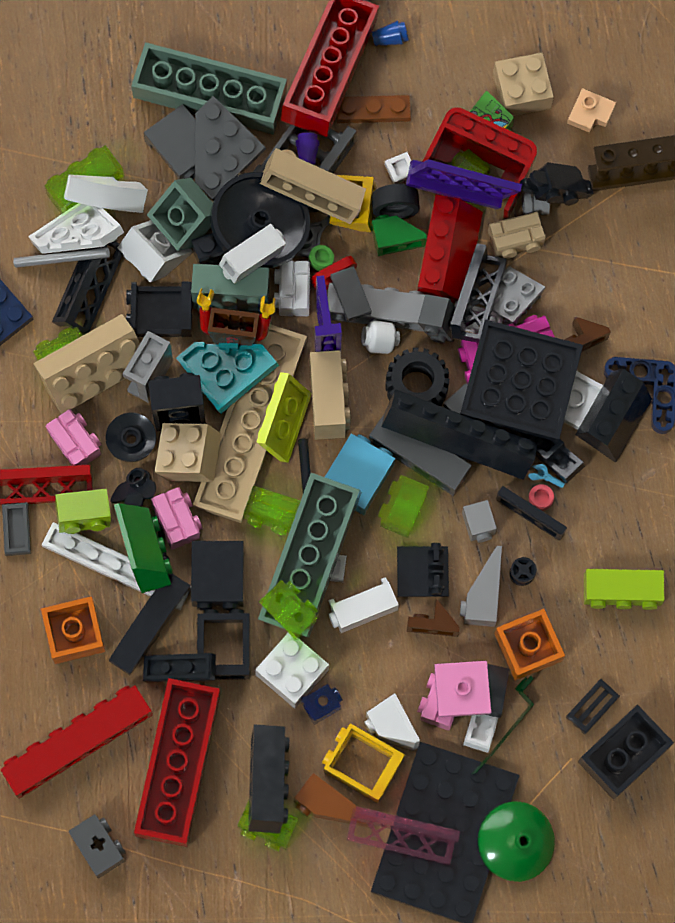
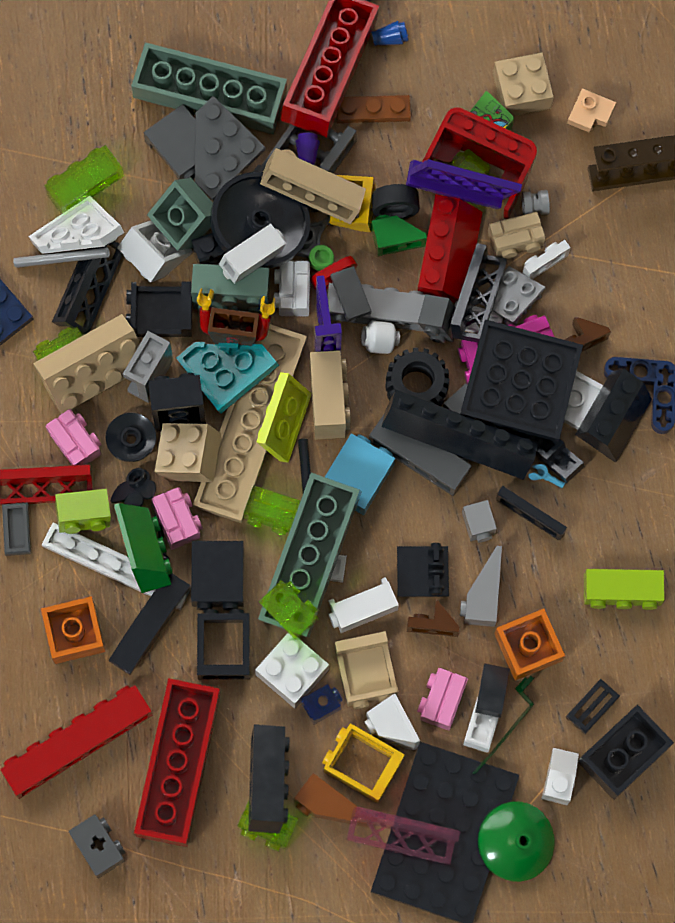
(106, 193): white slope -> none
(179, 667): black tile -> none
(366, 669): none -> tan panel
(398, 168): white plate -> none
(404, 505): clear neon green brick -> none
(462, 689): bright pink plate -> none
(526, 567): black wheel -> none
(541, 497): coral tile -> none
(553, 254): none -> white plate
(557, 184): black hinge -> none
(560, 776): none -> white slope

